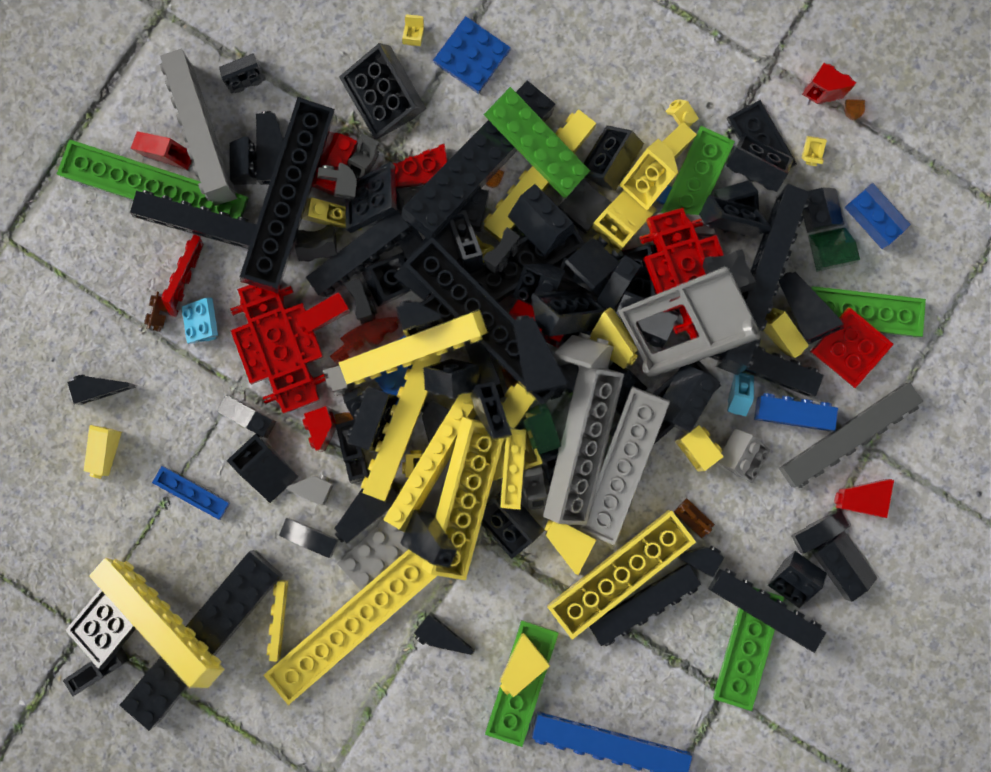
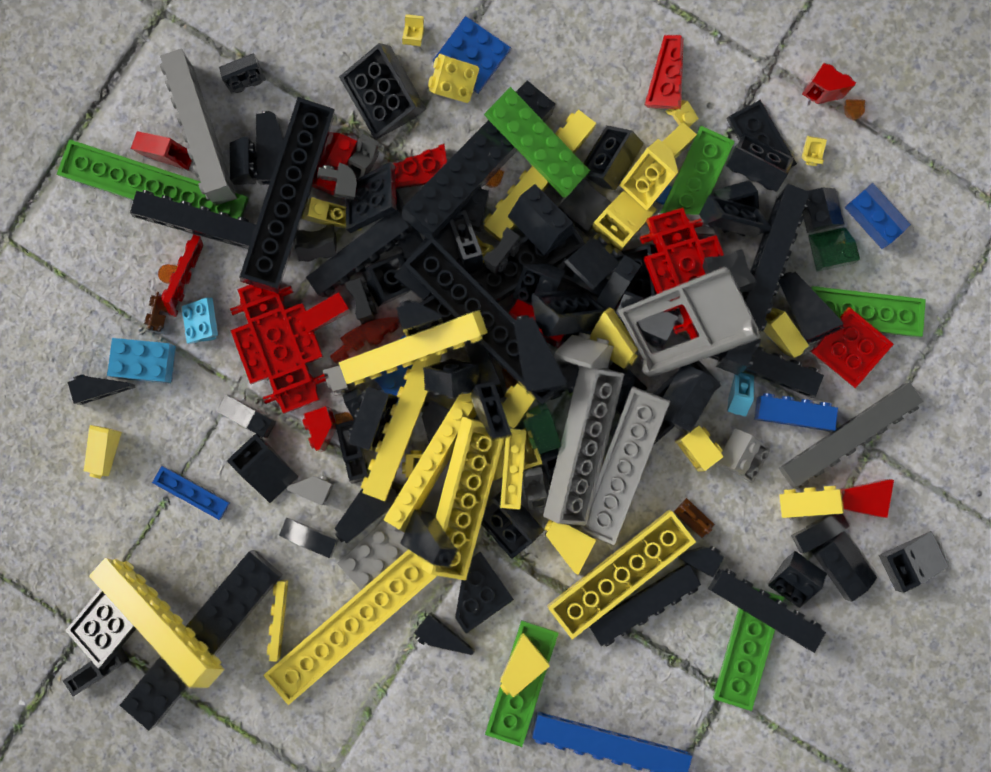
(141, 360): none -> dark azure brick
(165, 272): none -> clear orange tile
(453, 78): none -> light yellow bracket
(480, 594): none -> black plate
(666, 82): none -> red wing
(811, 502): none -> light yellow brick
(913, 562): none -> black slope

